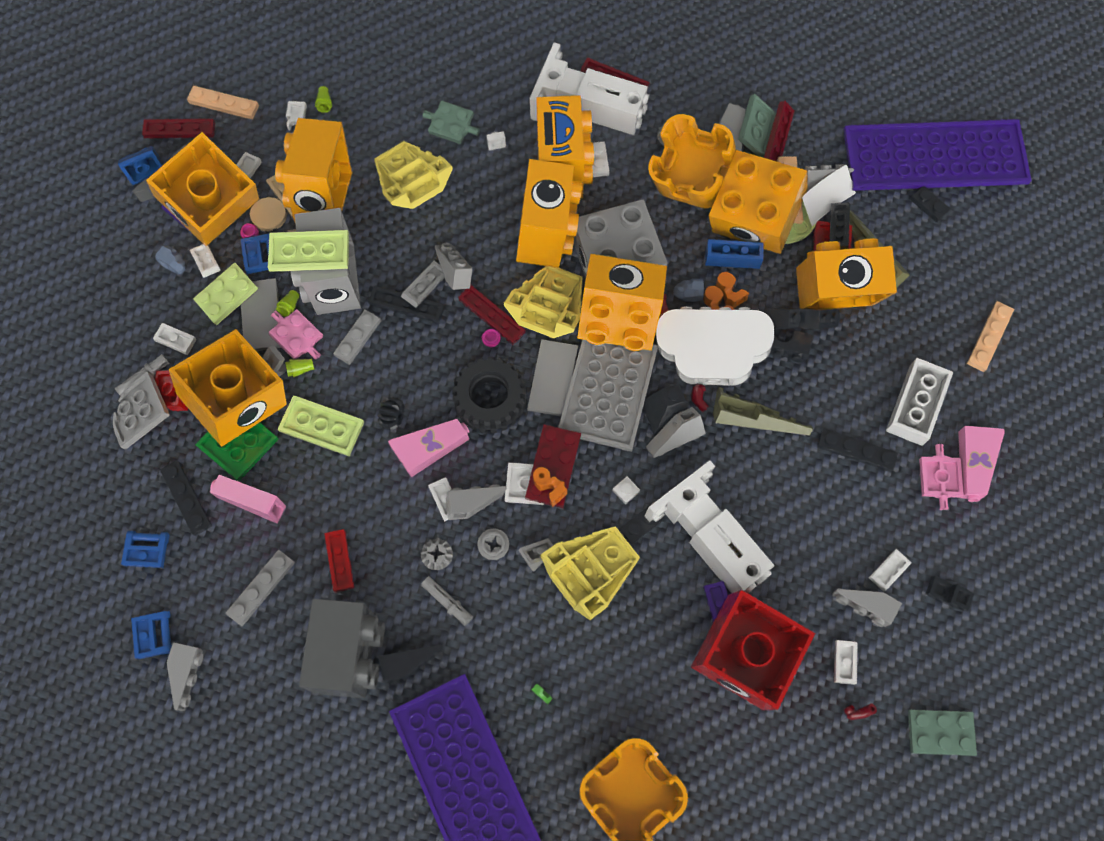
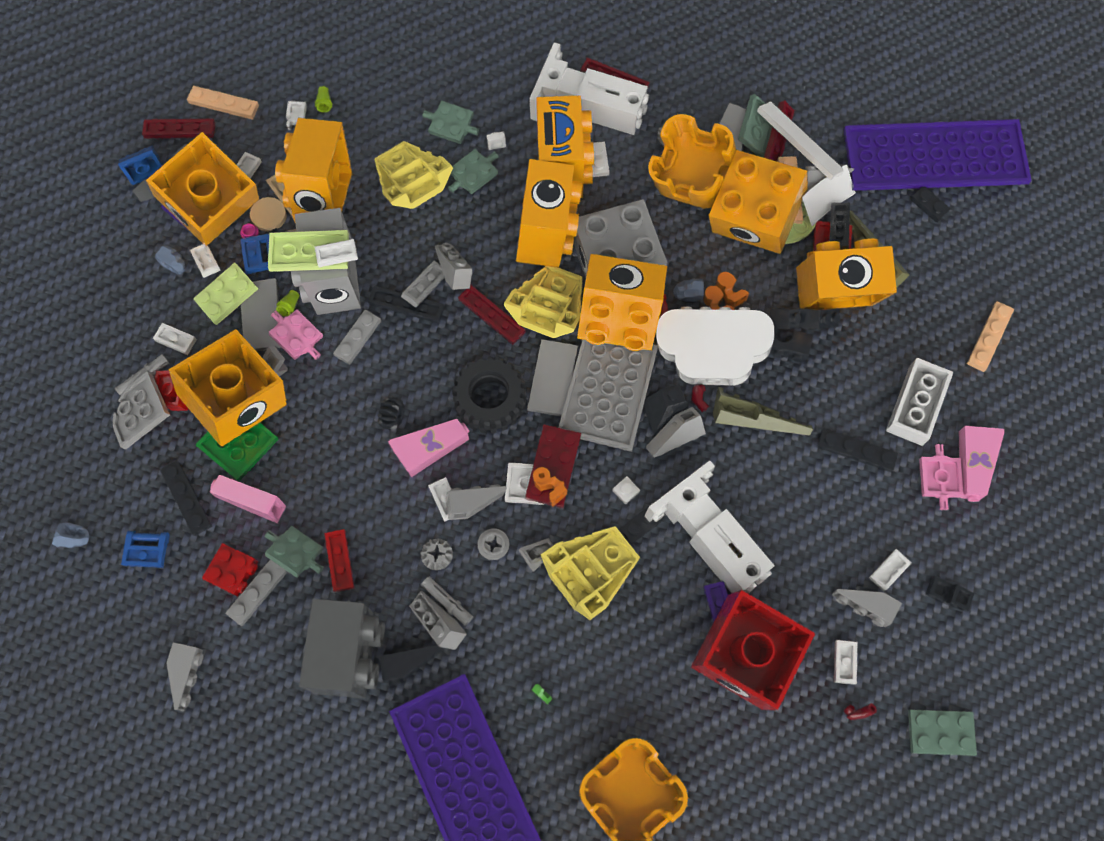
(70, 535): none -> sand blue rock
(145, 635): blue plate -> none
(230, 570): none -> red plate
(294, 551): none -> sand green plate
(298, 366): lime cone -> none
(321, 425): yellowish green plate -> none
(336, 253): none -> white plate
(438, 623): none -> light grey slope
(473, 171): none -> sand green plate
(491, 338): dark pink plate -> none
(734, 254): blue brick -> none
(800, 140): none -> white tile

